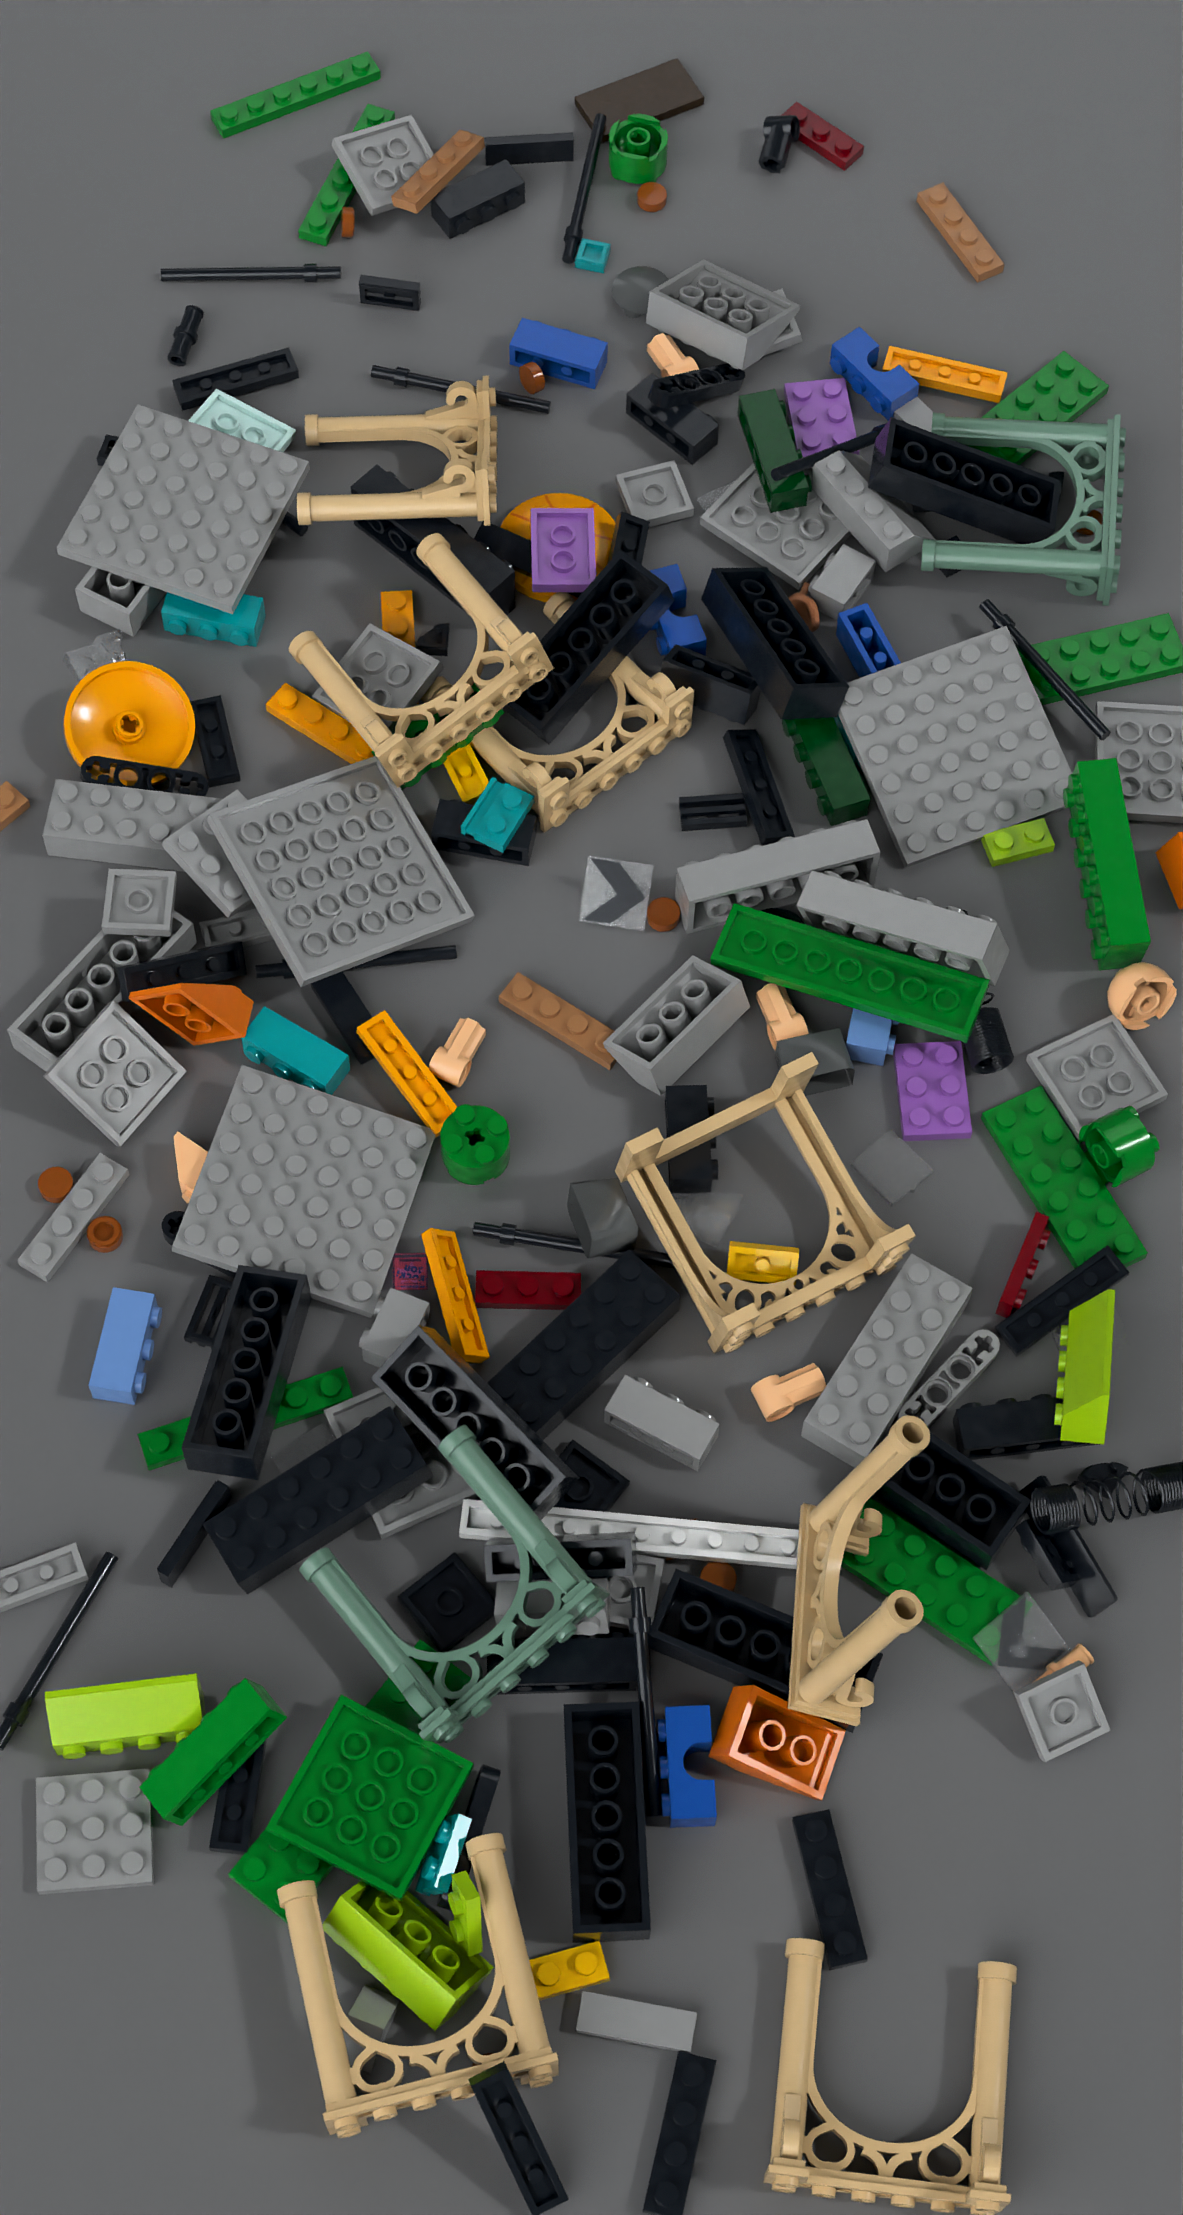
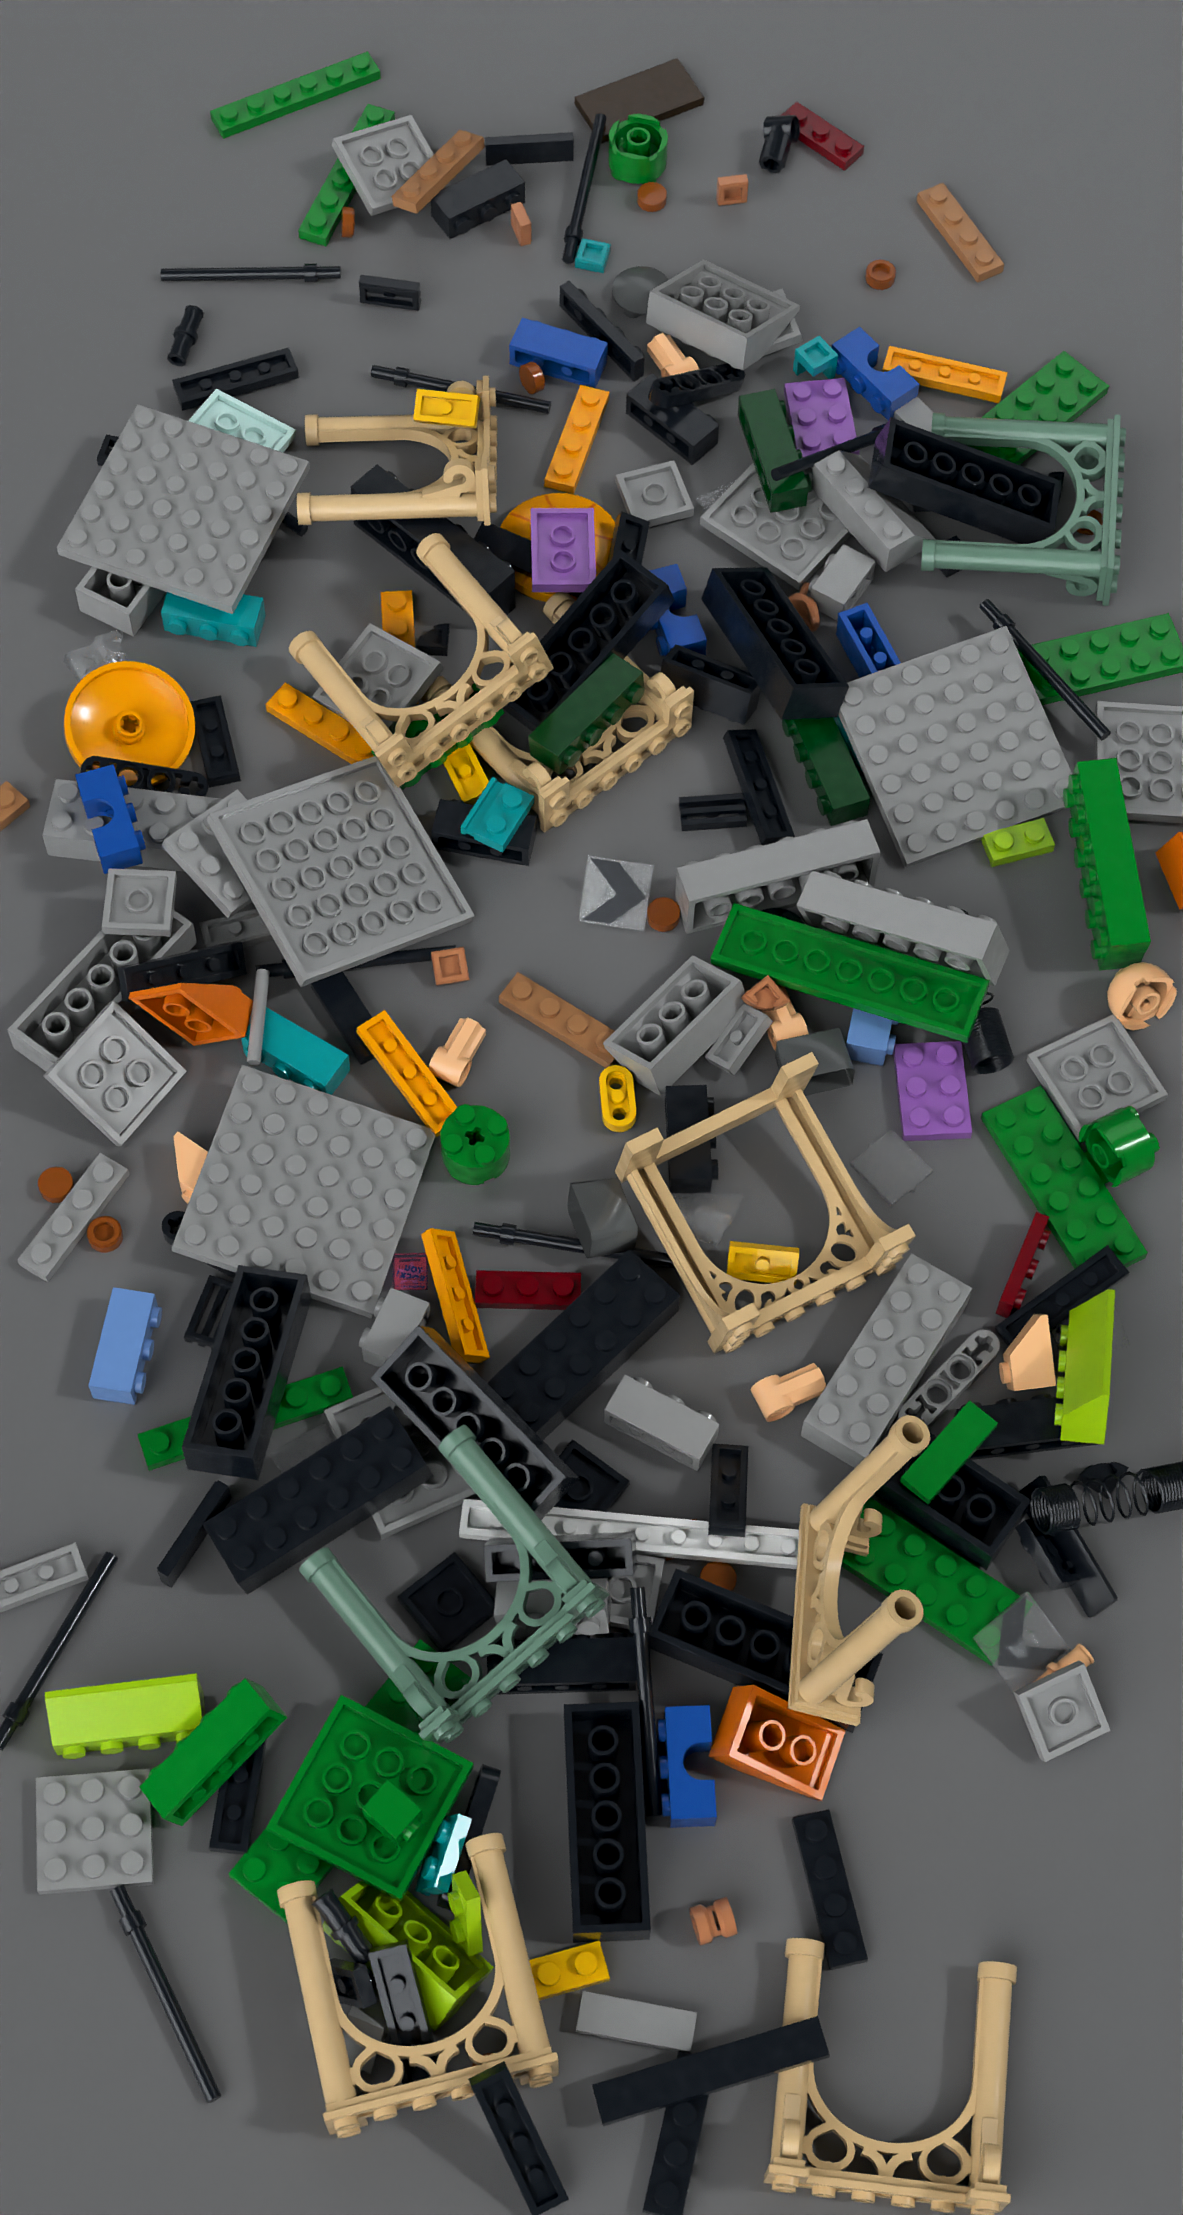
(104, 796): none -> blue arch
(133, 1925): none -> black bar
(258, 1017): none -> light grey bar
(343, 1926): none -> black pin
(353, 1983): none -> black plate
(393, 1814): none -> green brick
(402, 2001): none -> black plate
(446, 408): none -> yellow plate
(450, 966): none -> nougat tile
(521, 224): none -> nougat tile
(576, 439): none -> light orange plate
(586, 714): none -> dark green brick
(596, 325): none -> black plate
(617, 1100): none -> yellow plate
(704, 1922): none -> nougat wheel
(710, 2071): none -> black tile
(728, 1490): none -> black tile
(732, 189): none -> nougat tile
(738, 1039): none -> light grey plate
(765, 996): none -> nougat tile
(815, 357): none -> teal panel
(880, 274): none -> dark orange tile
(948, 1452): none -> green tile
(1029, 1357): none -> light nougat slope

